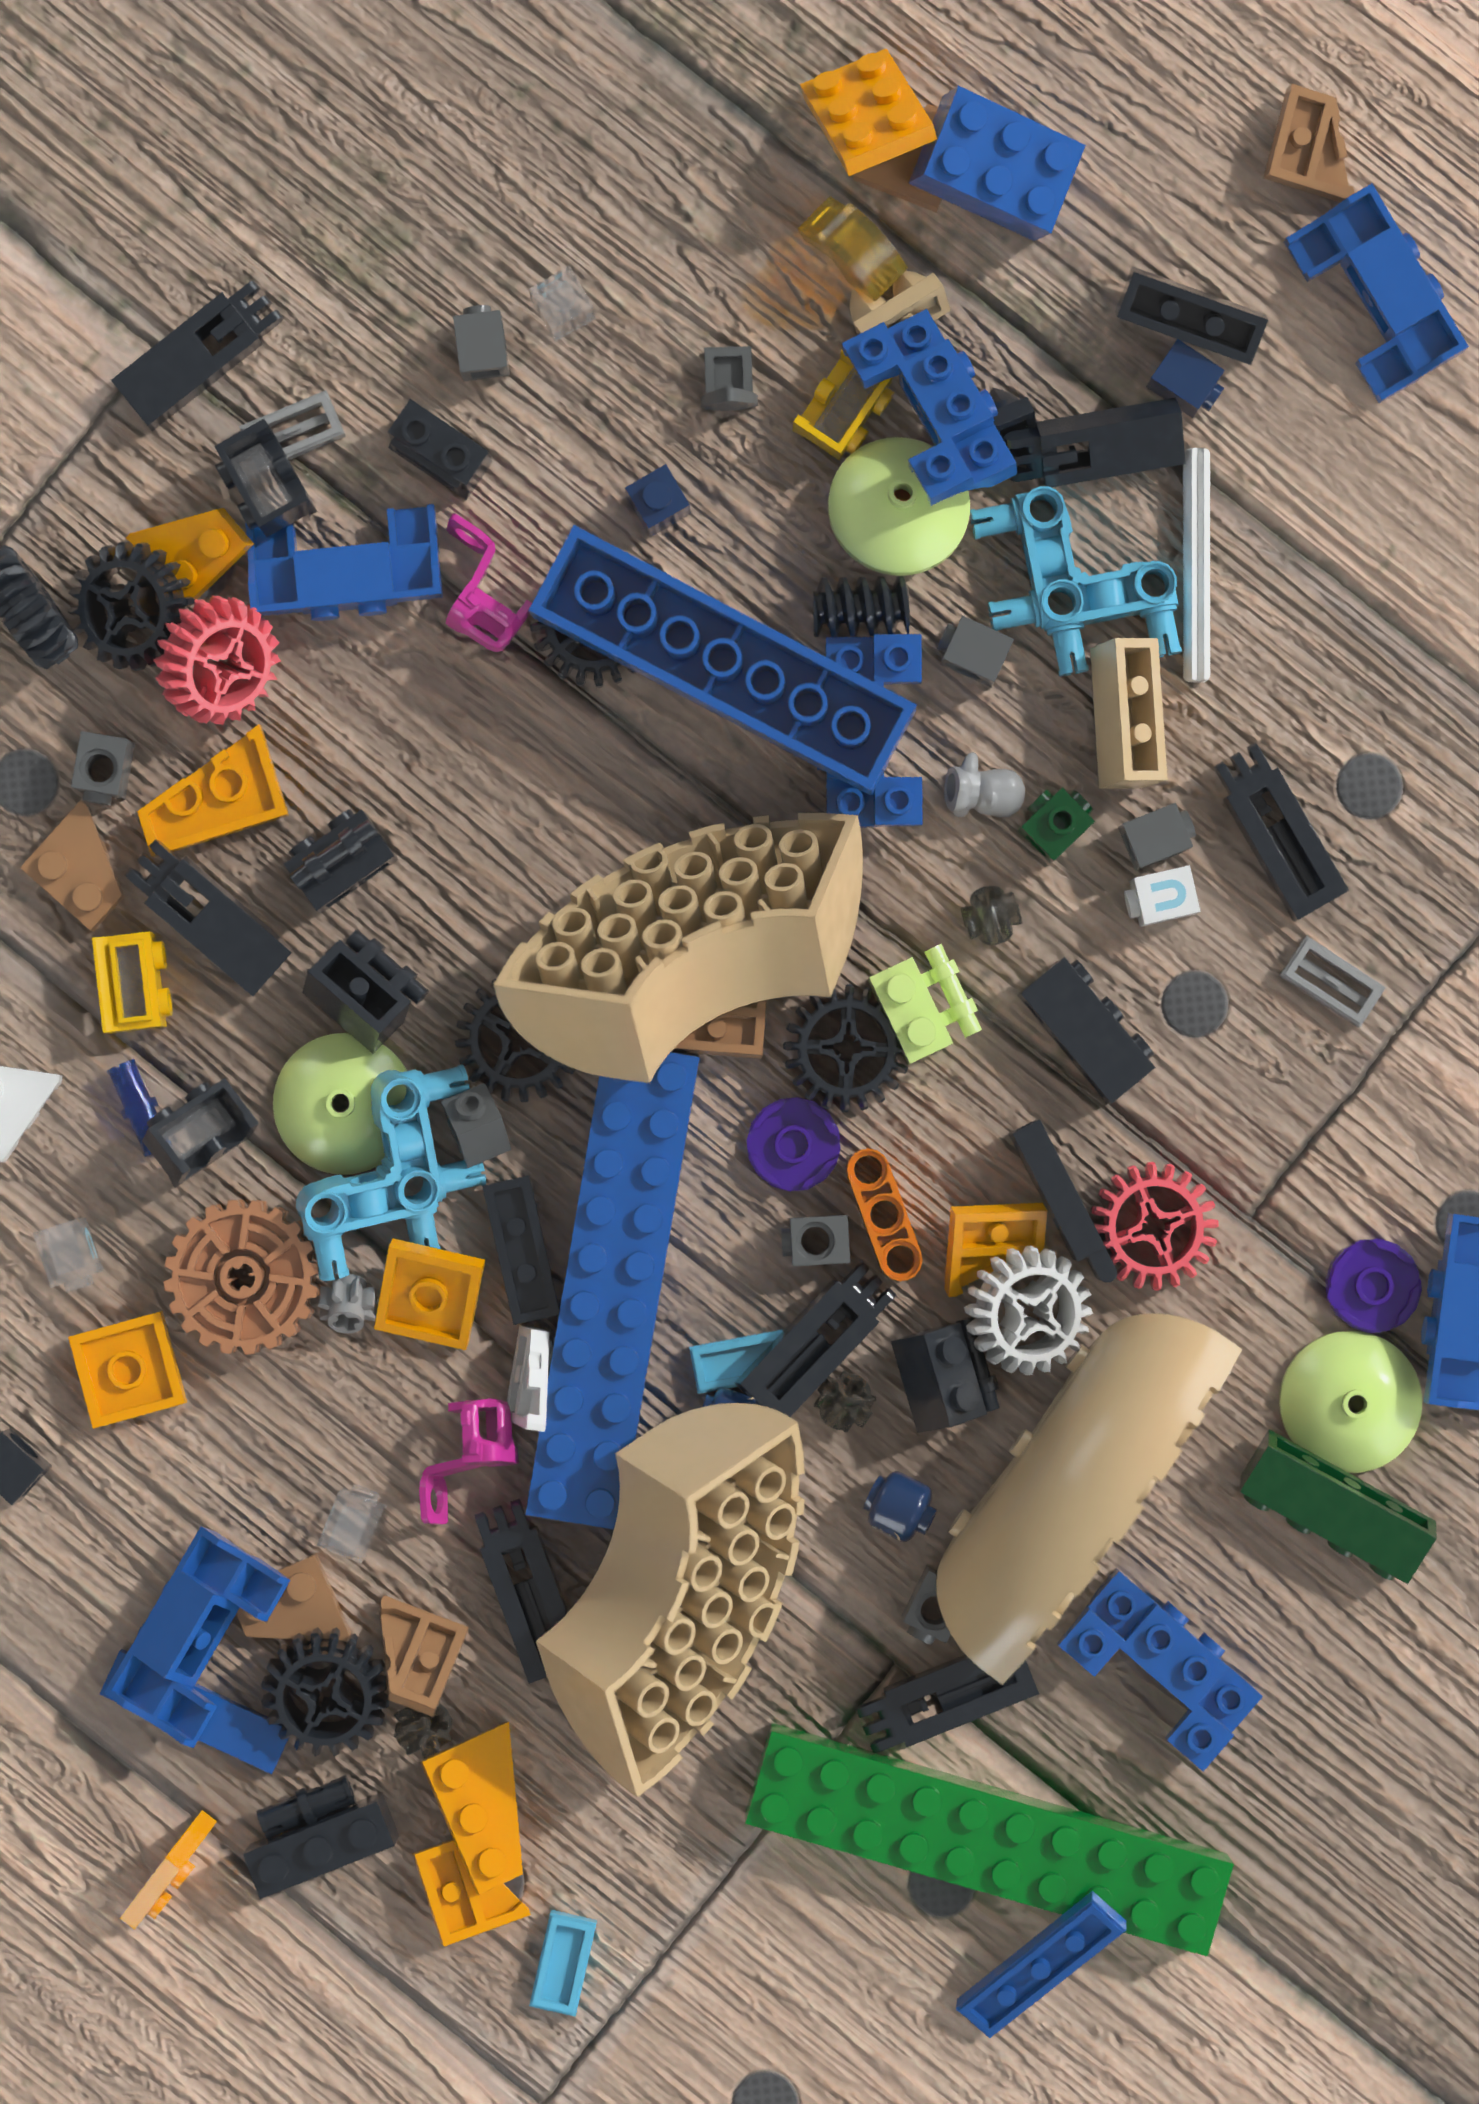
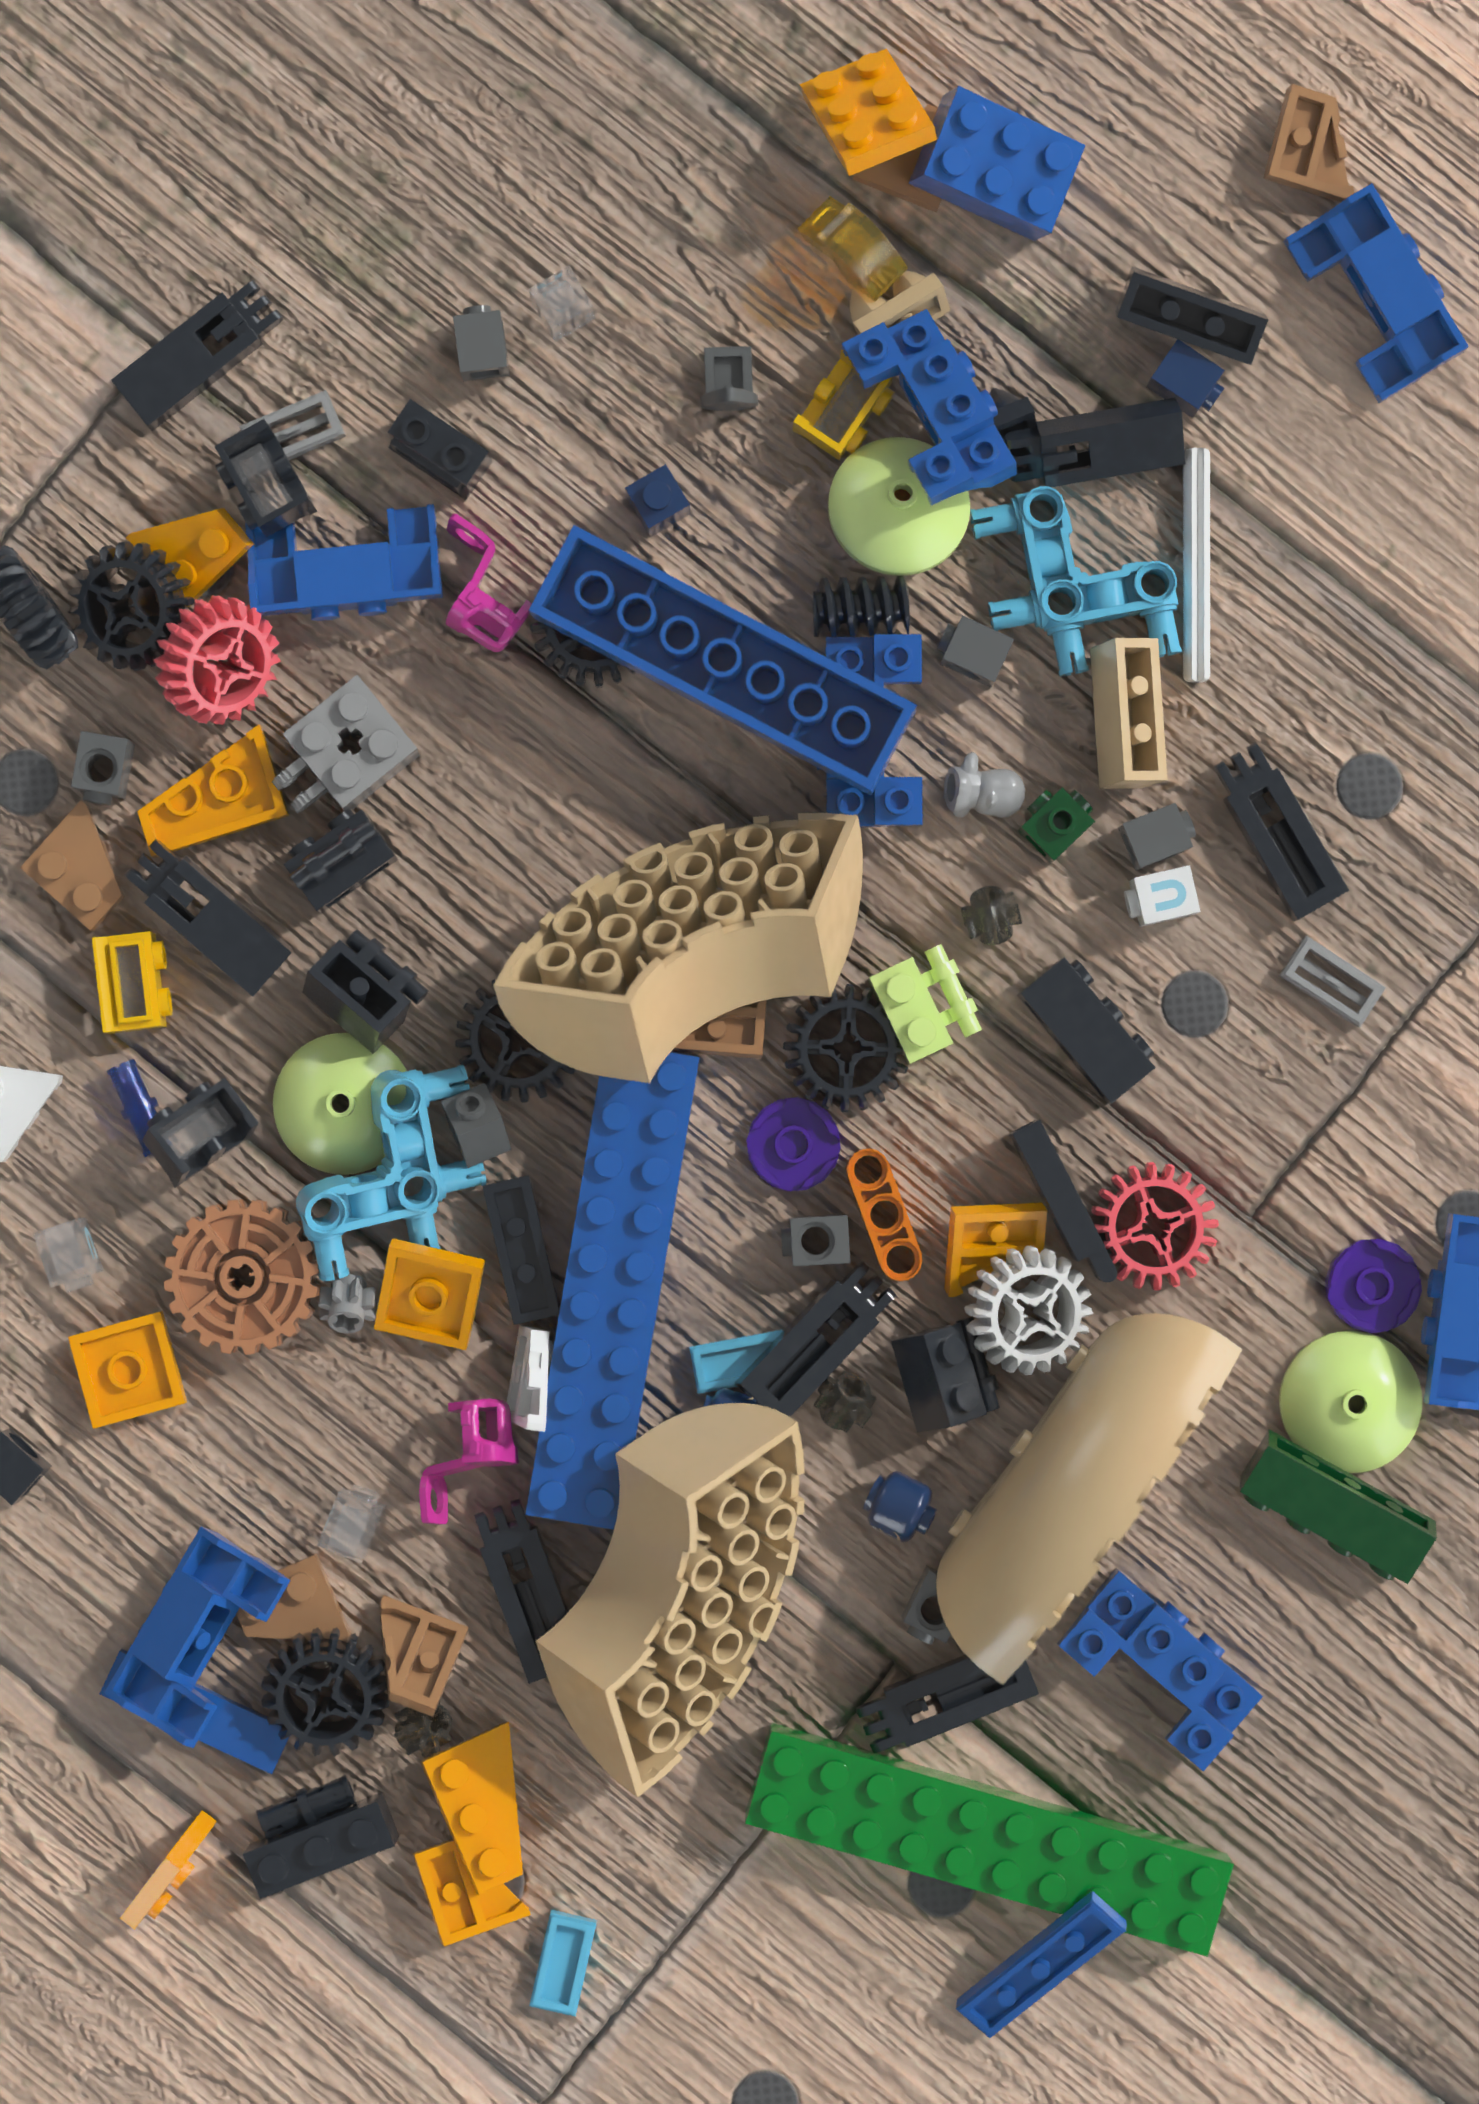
(346, 776): none -> light grey hinge

